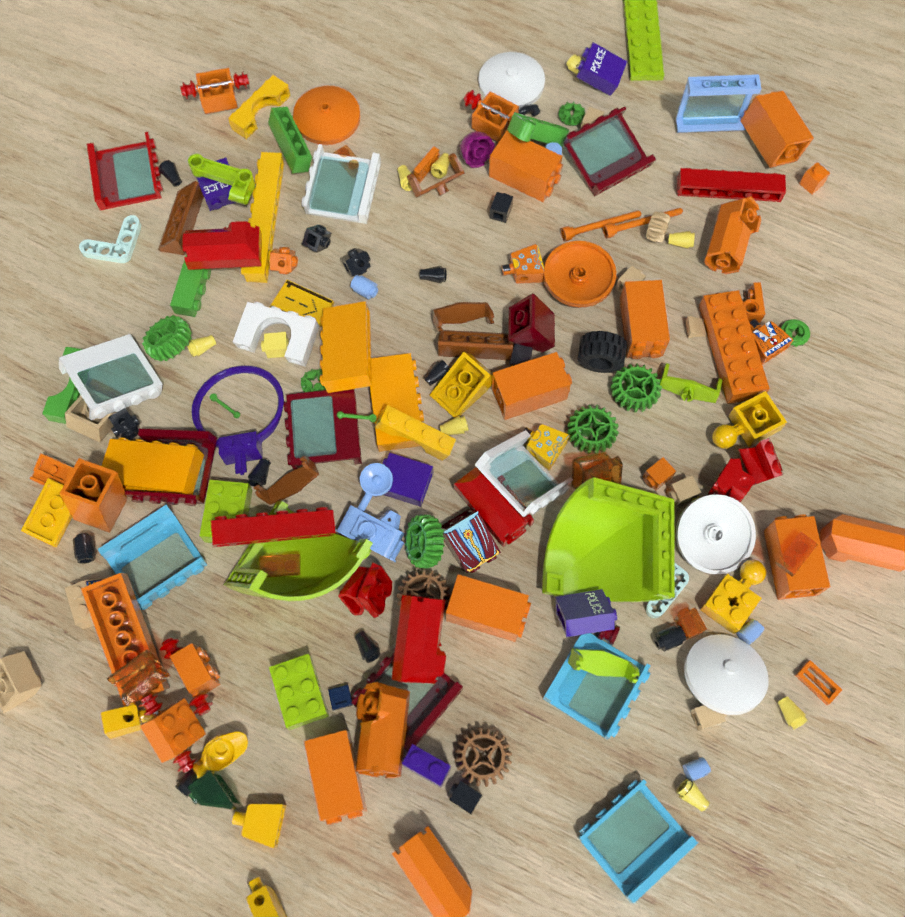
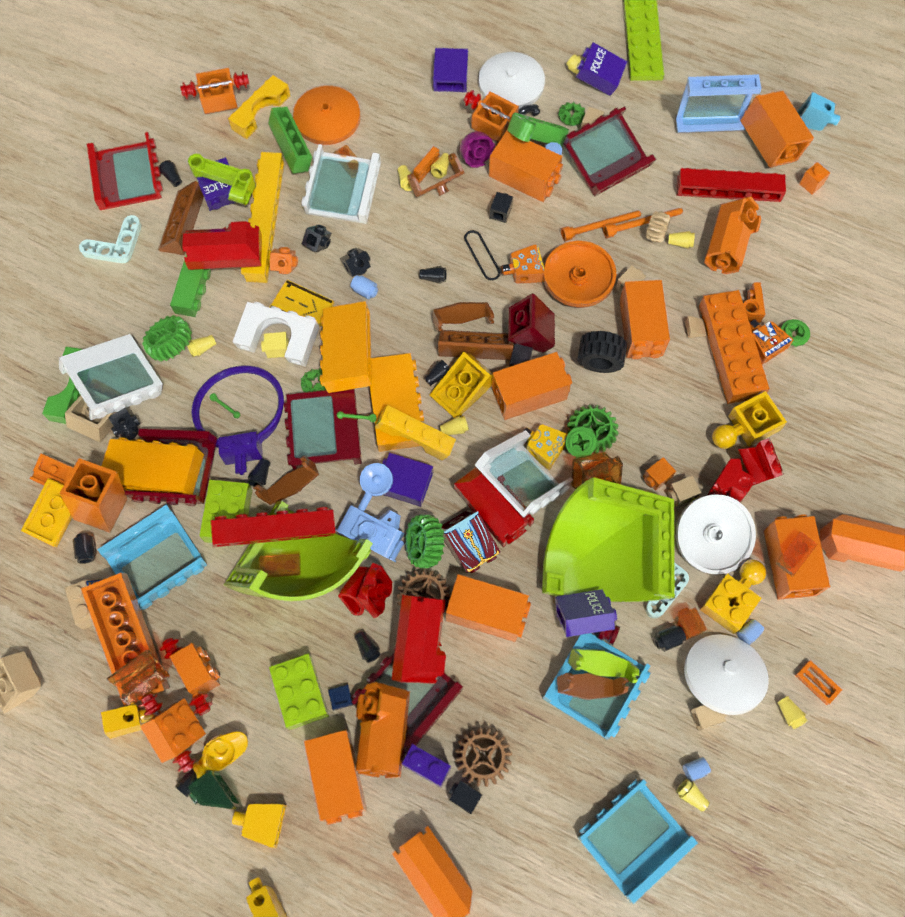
(450, 70): none -> dark purple brick
(465, 238): none -> black piece
(573, 437): none -> bright green gear
(591, 686): none -> dark orange piece
(638, 378): bright green gear -> none
(689, 388): lime piece -> none
(818, 112): none -> medium azure torso

